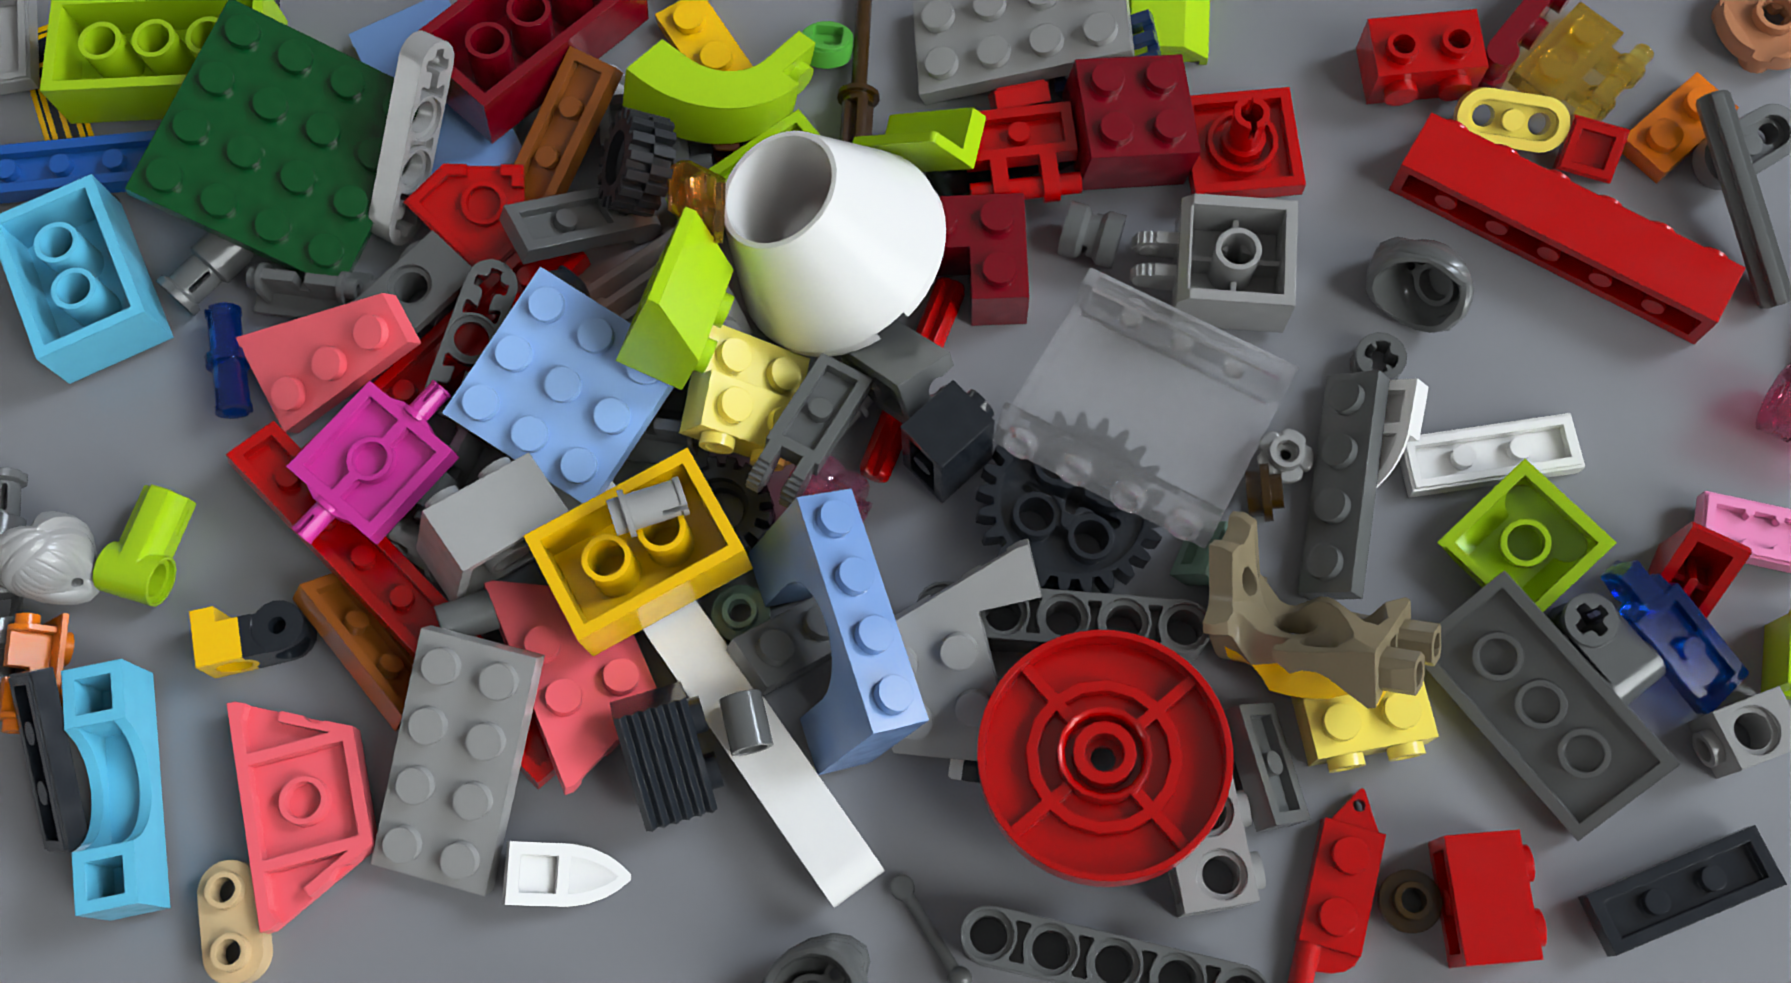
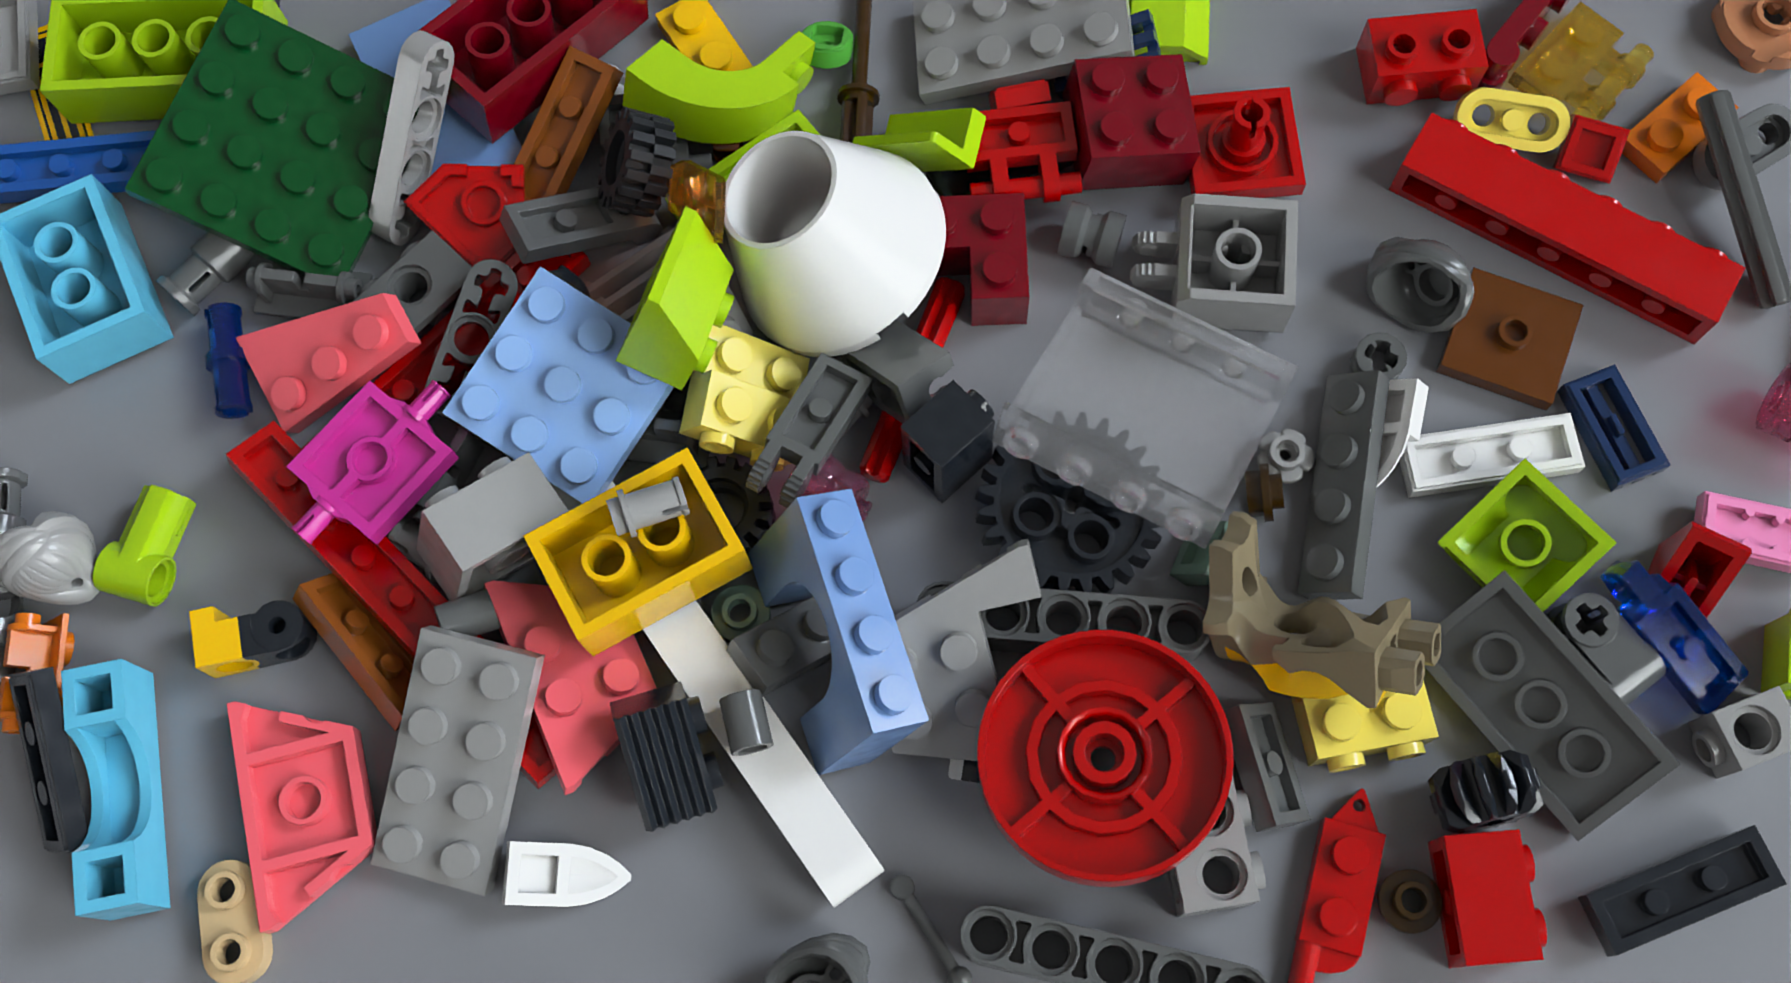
(1485, 791): none -> black gear
(1511, 340): none -> reddish brown plate
(1593, 433): none -> dark blue tile

